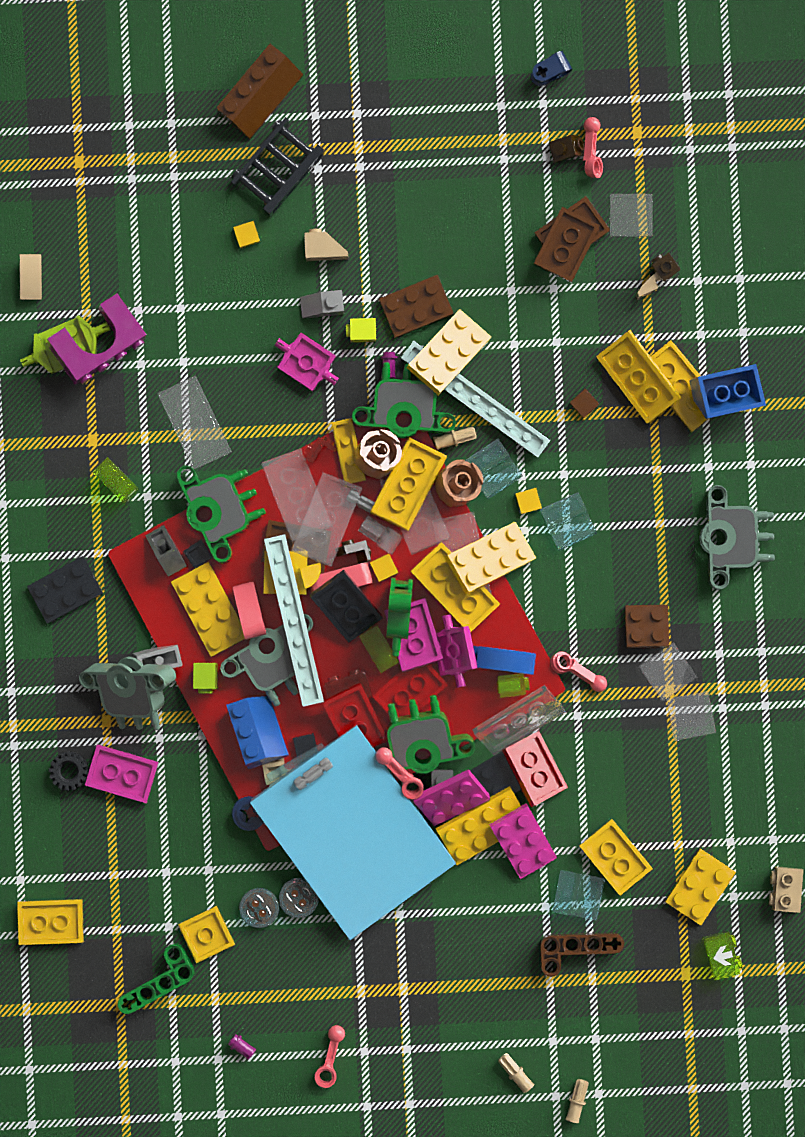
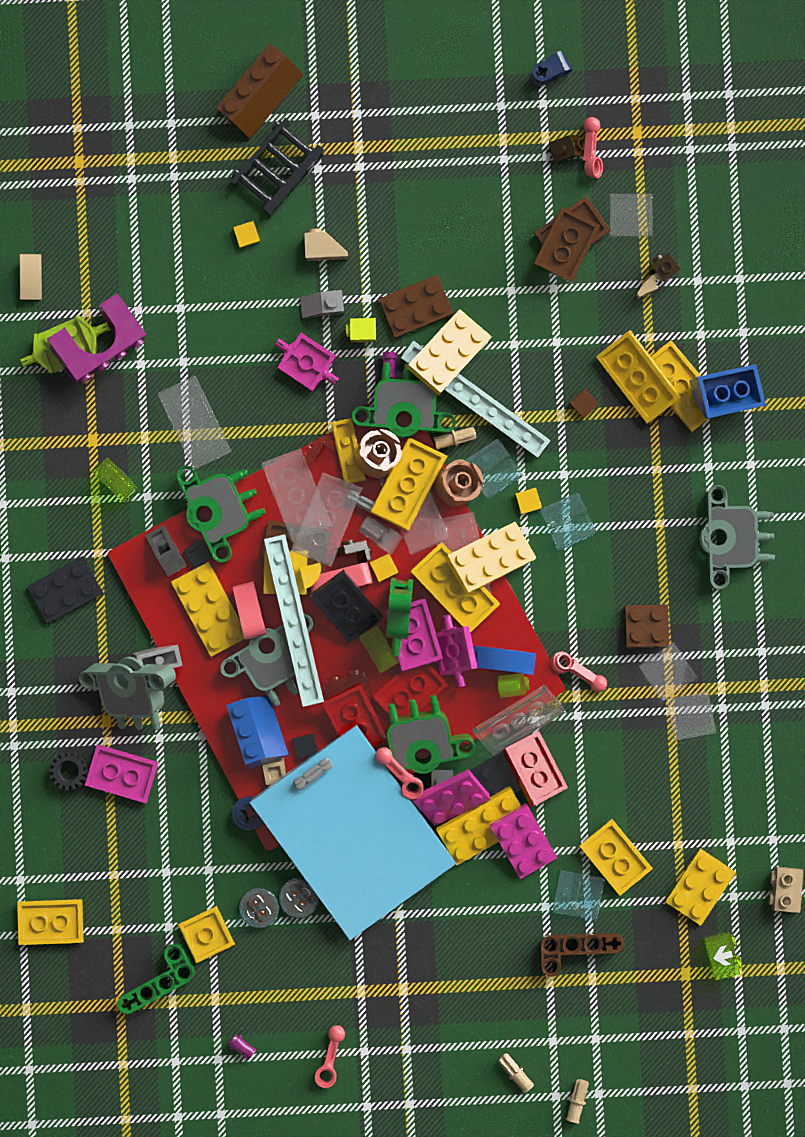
(205, 677): lime brick -> none
(293, 763): clear light blue bar -> none

